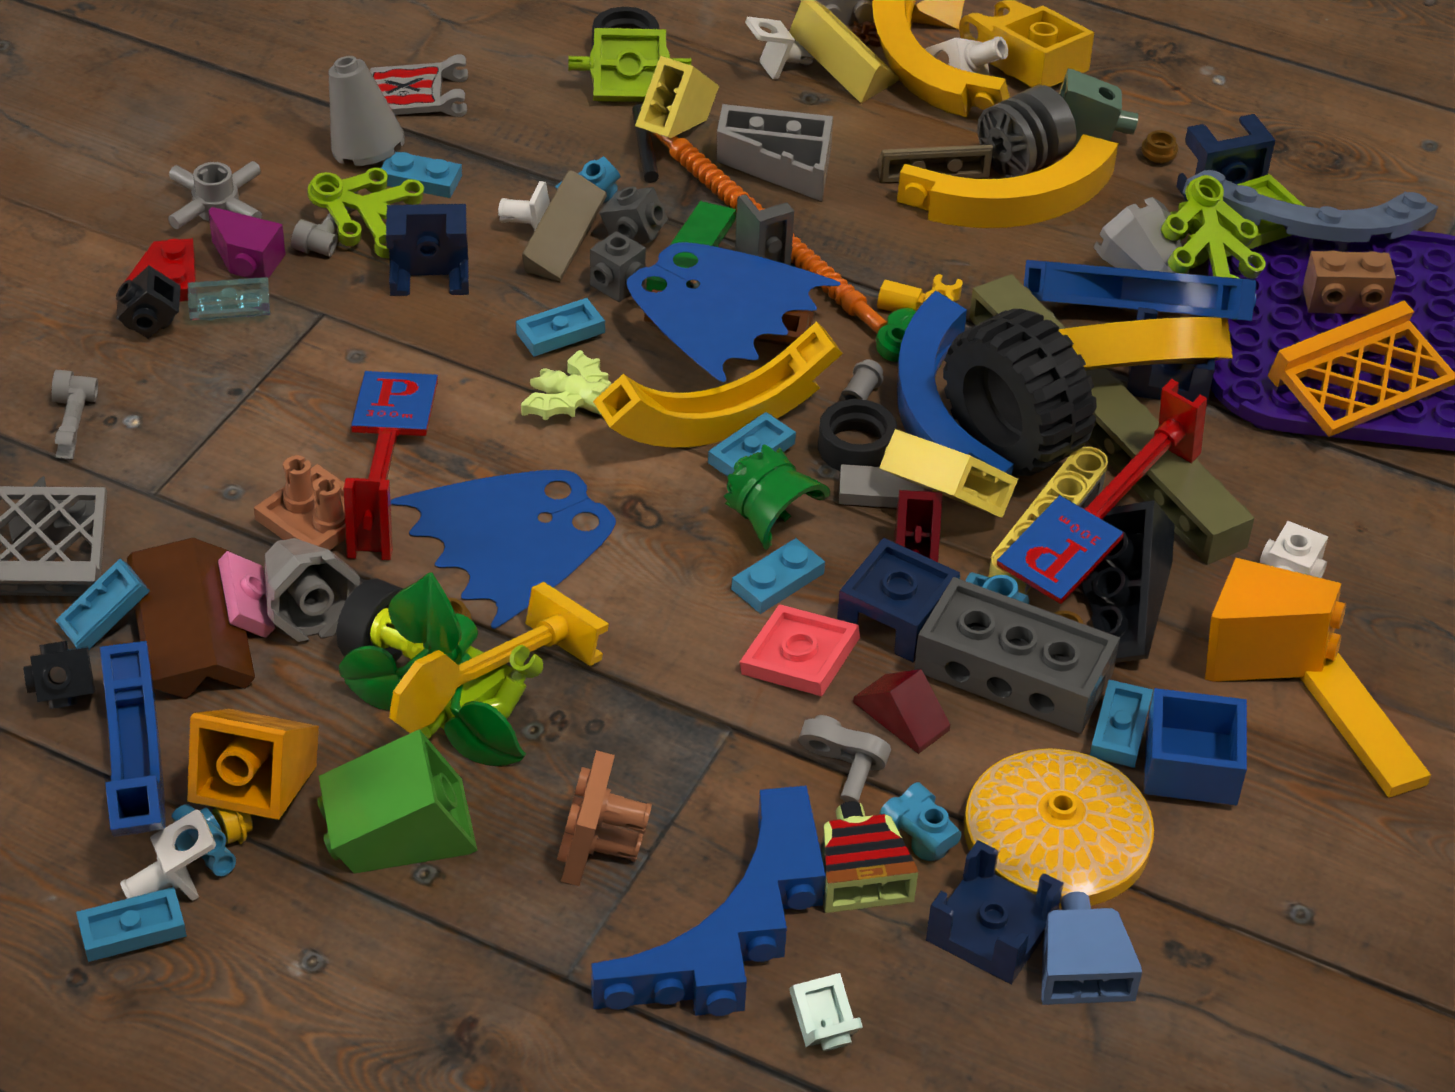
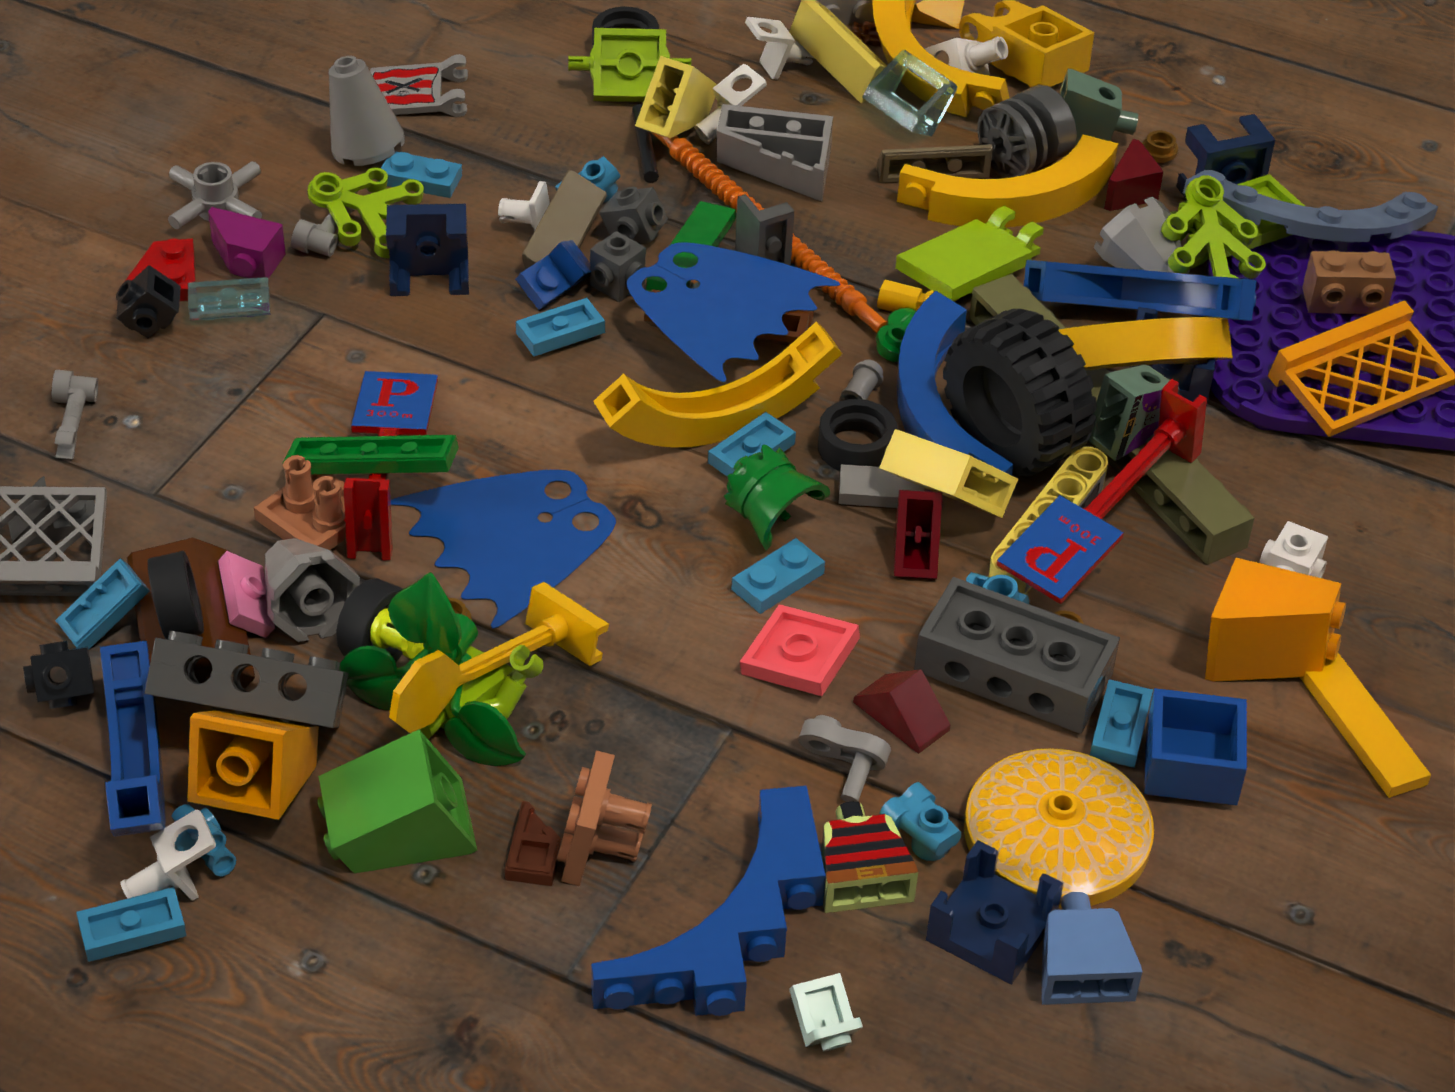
(173, 677): none -> dark grey brick
(175, 594): none -> black tyre
(233, 824): yellow plate -> none
(377, 454): none -> green tile
(532, 850): none -> copper tile
(554, 274): none -> blue slope
(567, 392): yellowish green animal -> none
(726, 95): none -> white bracket
(897, 591): dark blue panel -> none
(927, 118): none -> clear light blue tile
(971, 255): none -> lime tile
(1127, 410): none -> sand green torso
(1132, 578): black wedge -> none
(1134, 178): none -> dark red slope

